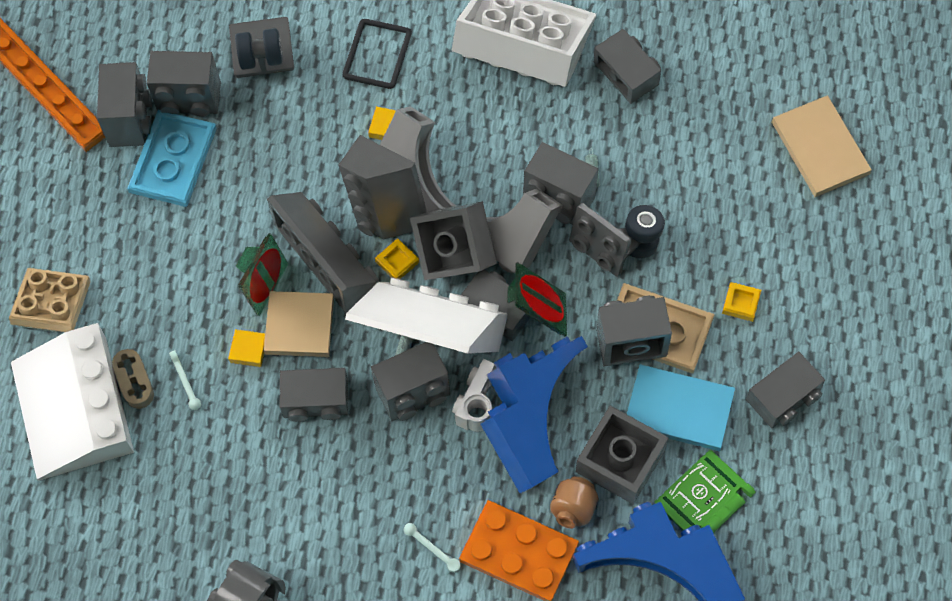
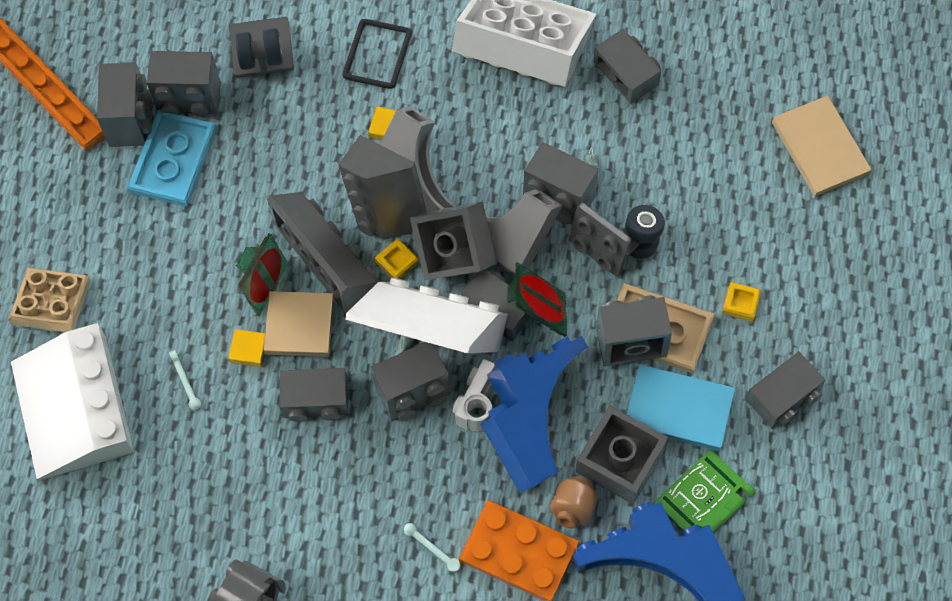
(125, 381): dark tan beam -> none

